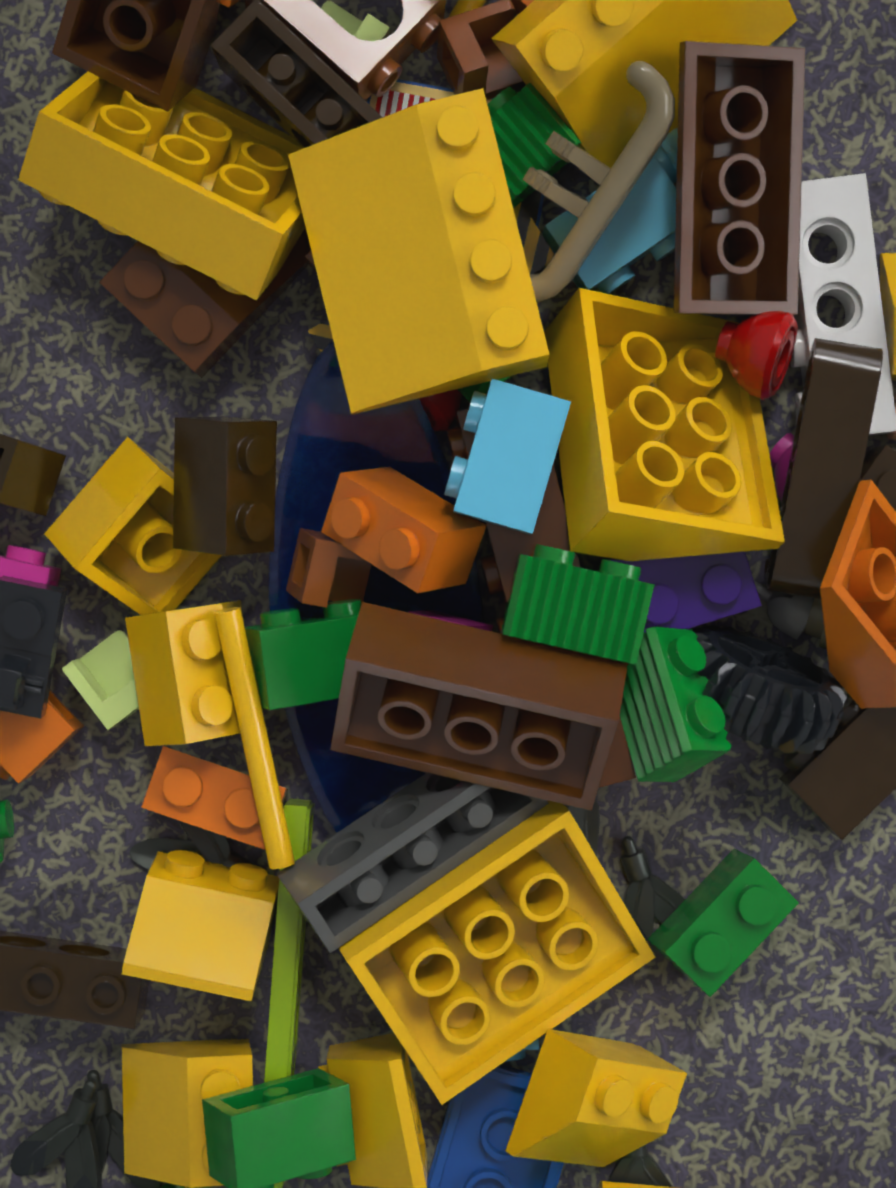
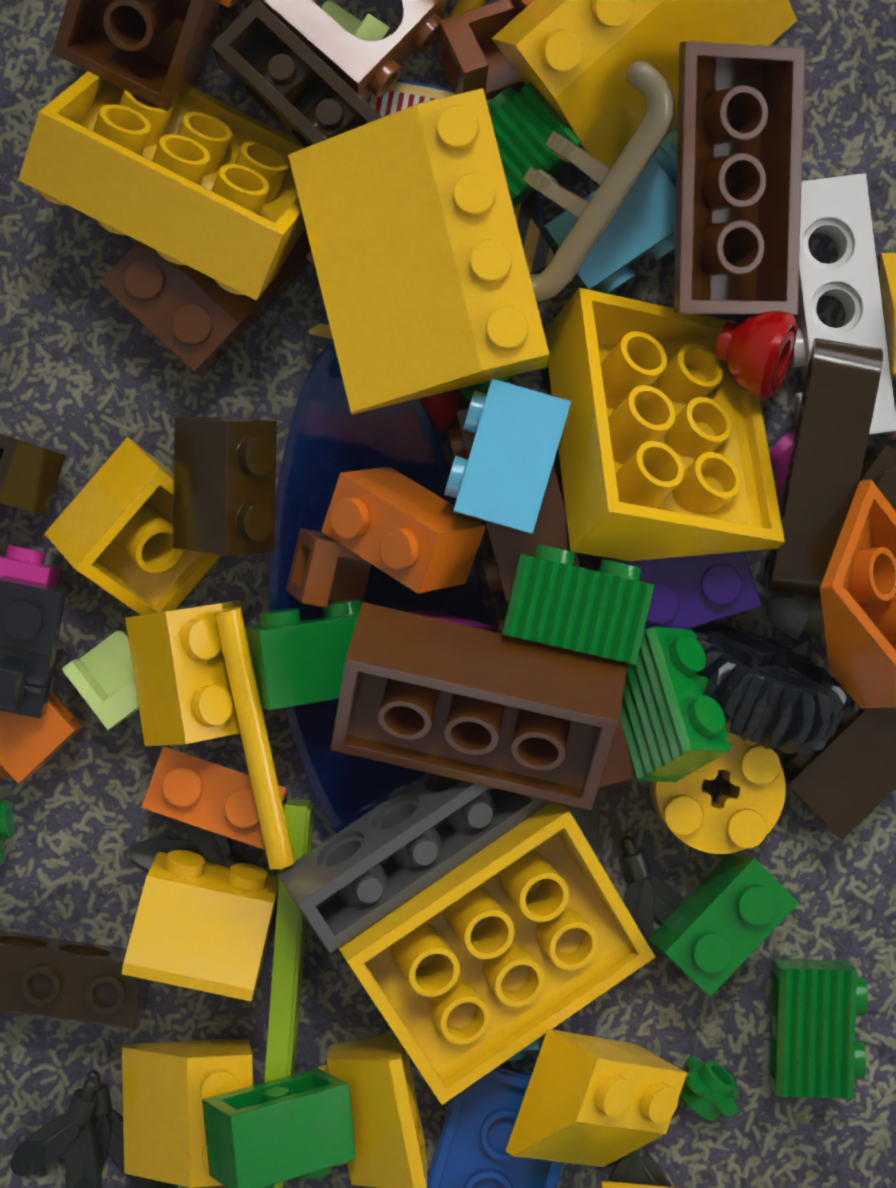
(709, 1089): none -> green plate
(735, 817): none -> yellow brick
(815, 1028): none -> green brick

